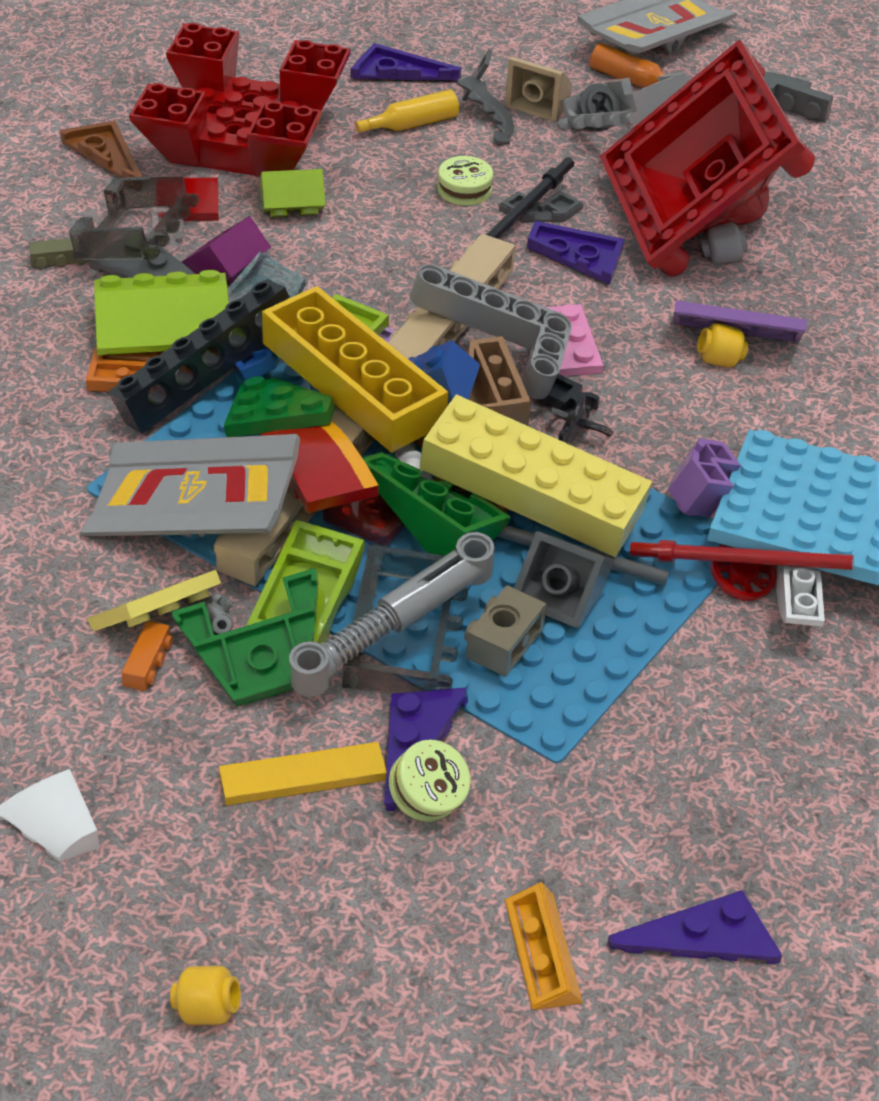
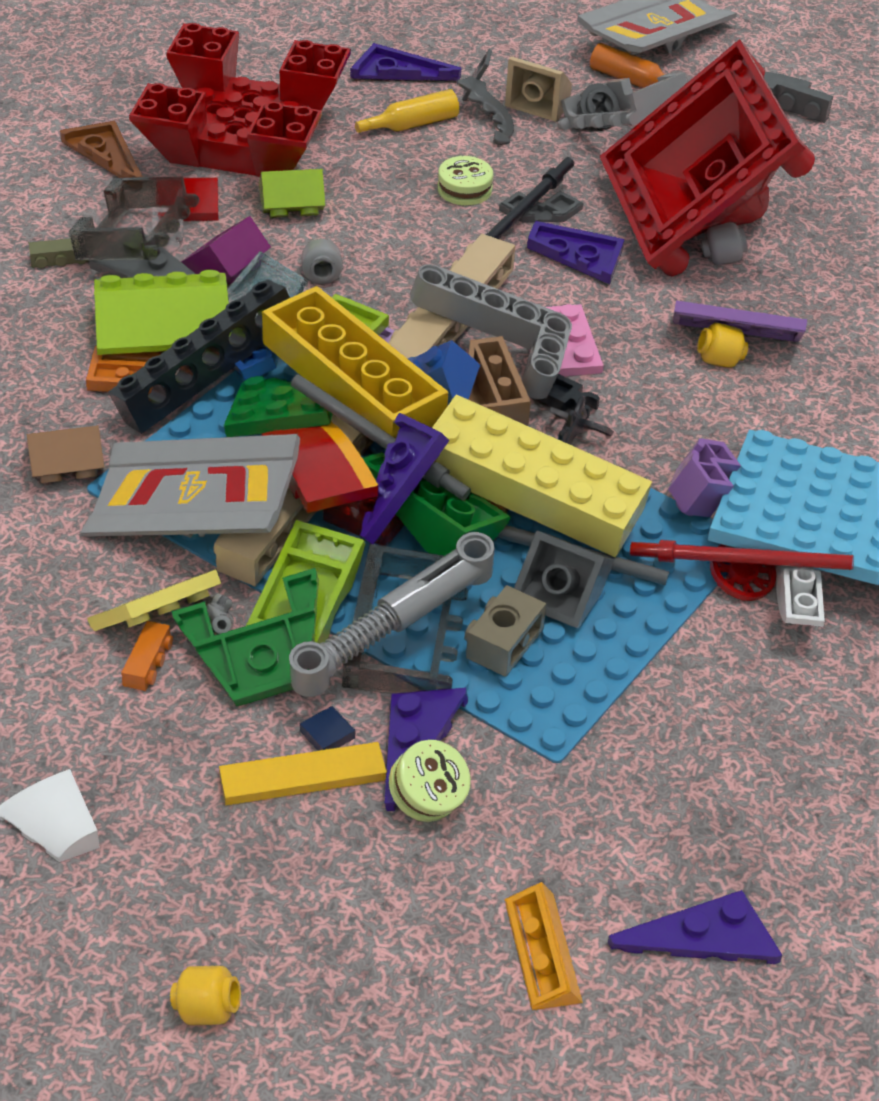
(65, 453): none -> medium nougat slope
(321, 261): none -> light grey head
(327, 730): none -> dark blue tile
(401, 471): none -> dark purple wing
(436, 474): none -> dark grey bar

